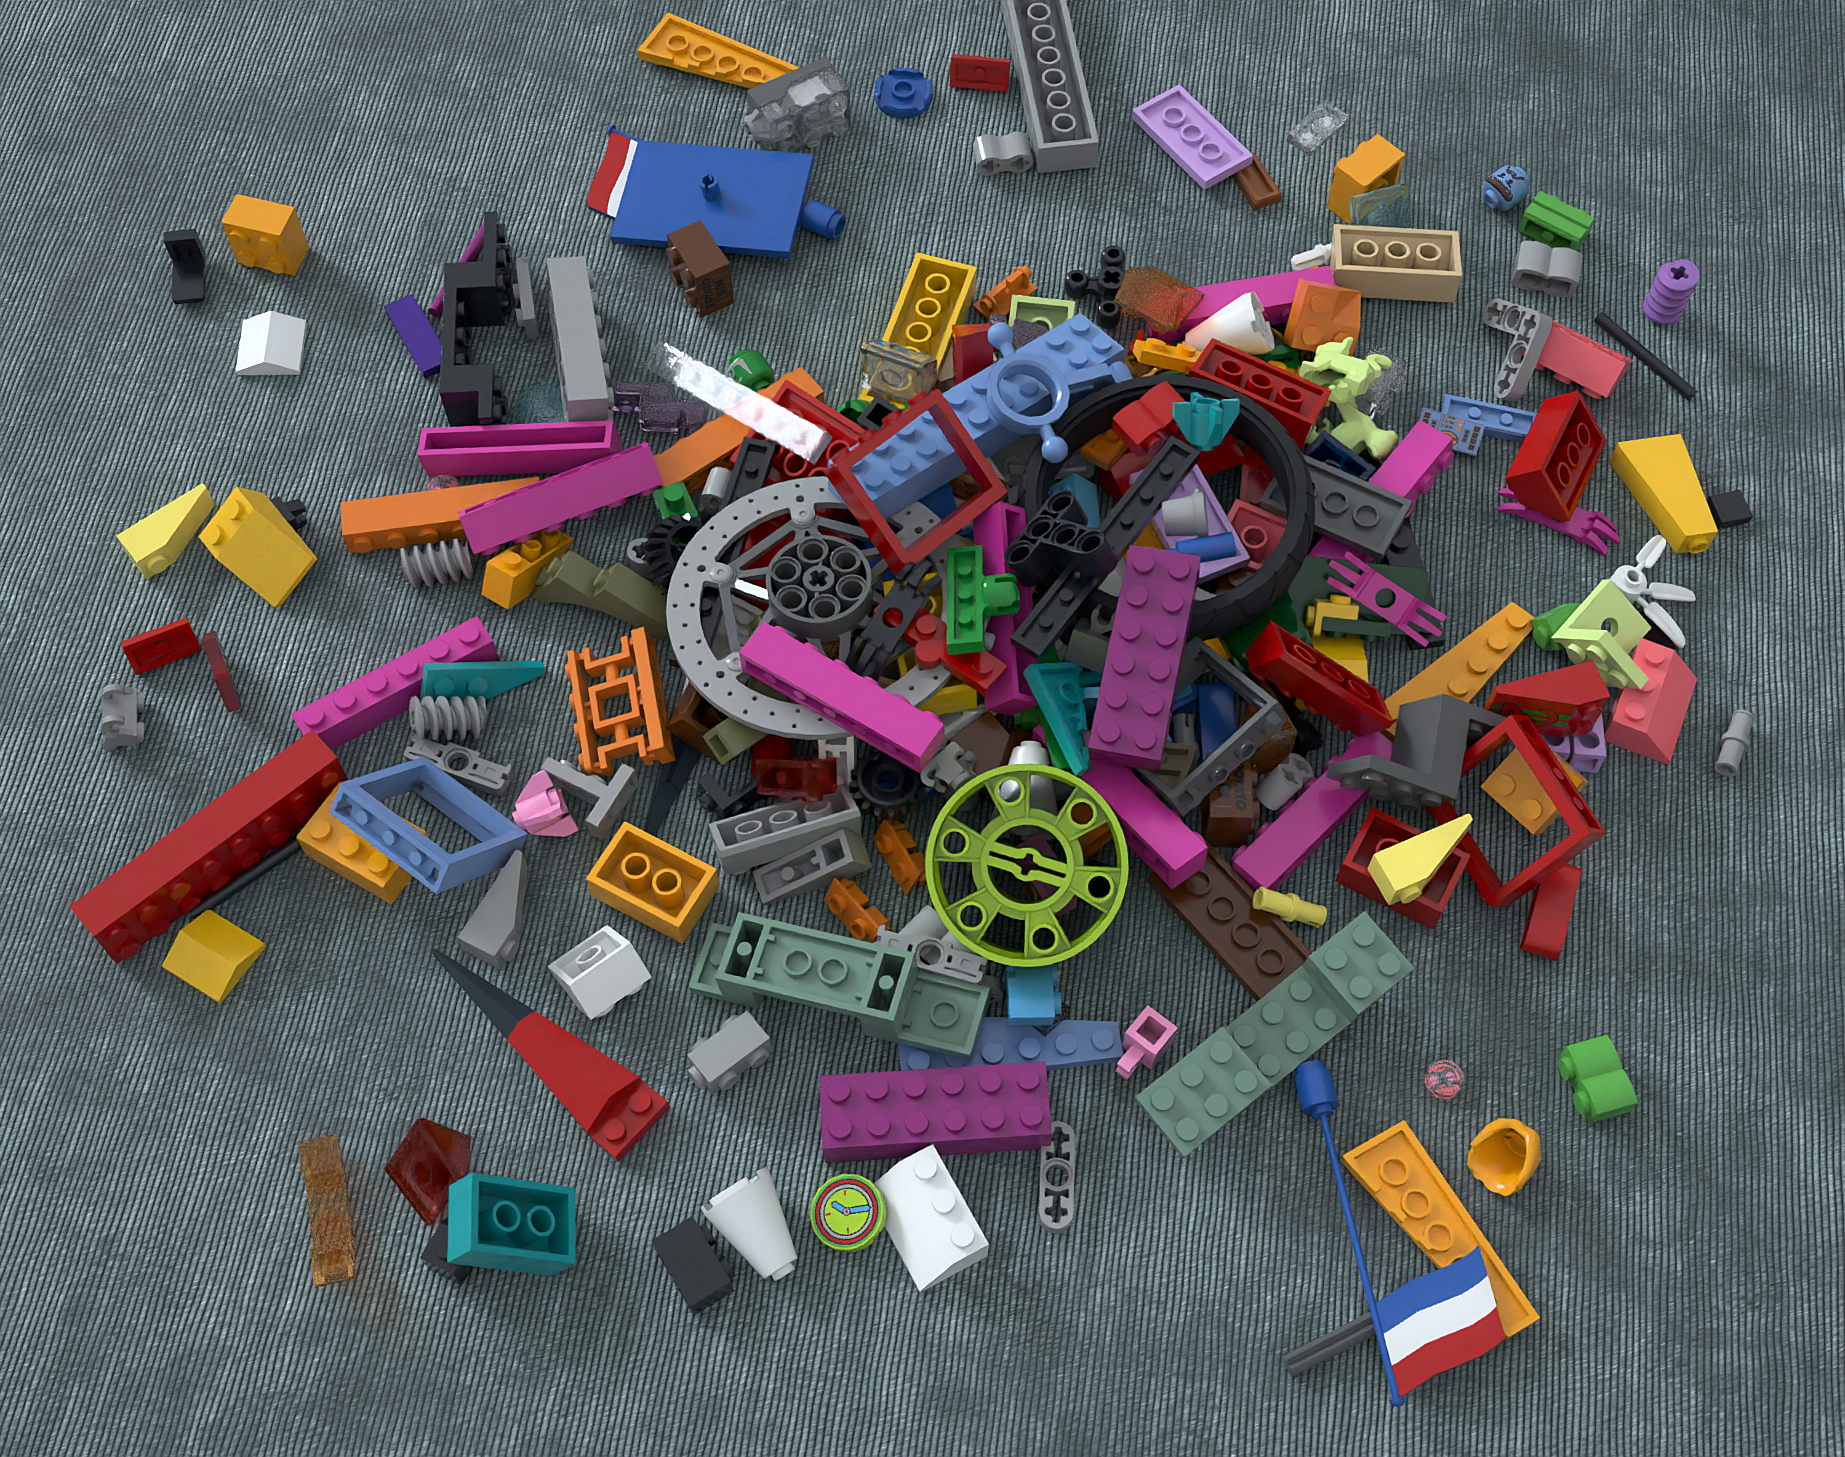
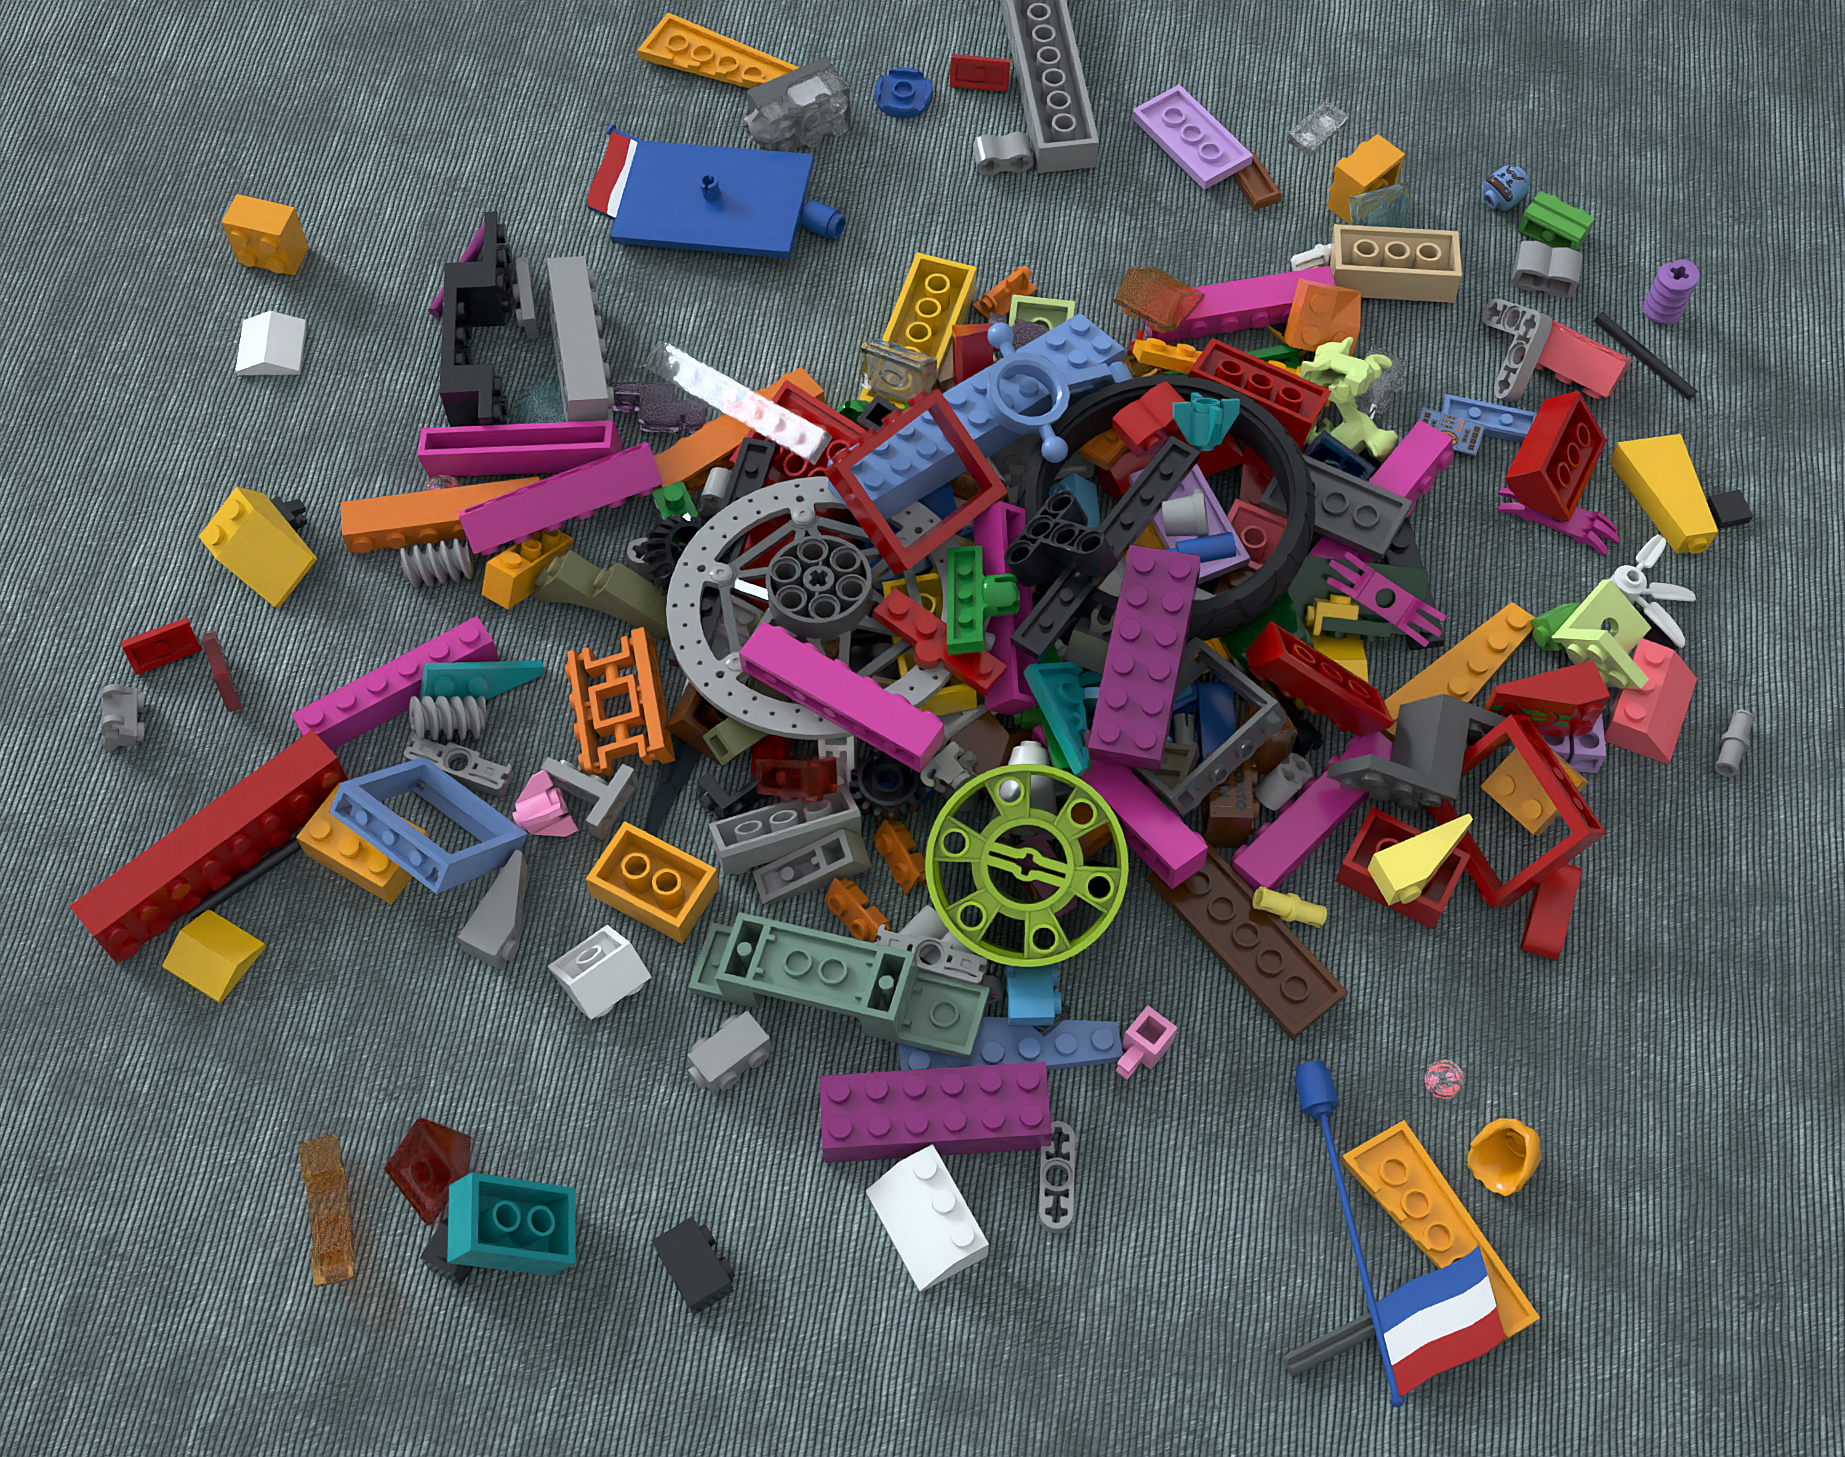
(165, 533): light yellow slope -> none
(187, 266): black bracket -> none
(416, 334): dark purple tile -> none
(595, 1090): red plate -> none
(699, 269): reddish brown brick -> none
(750, 370): green head -> none
(754, 1224): white cone -> none
(848, 1212): tile -> none
(885, 638): black piece -> none
(1103, 286): black gear -> none
(1236, 325): white cone -> none
(1274, 1035): sand green bracket -> none
(1597, 1078): bright green brick -> none

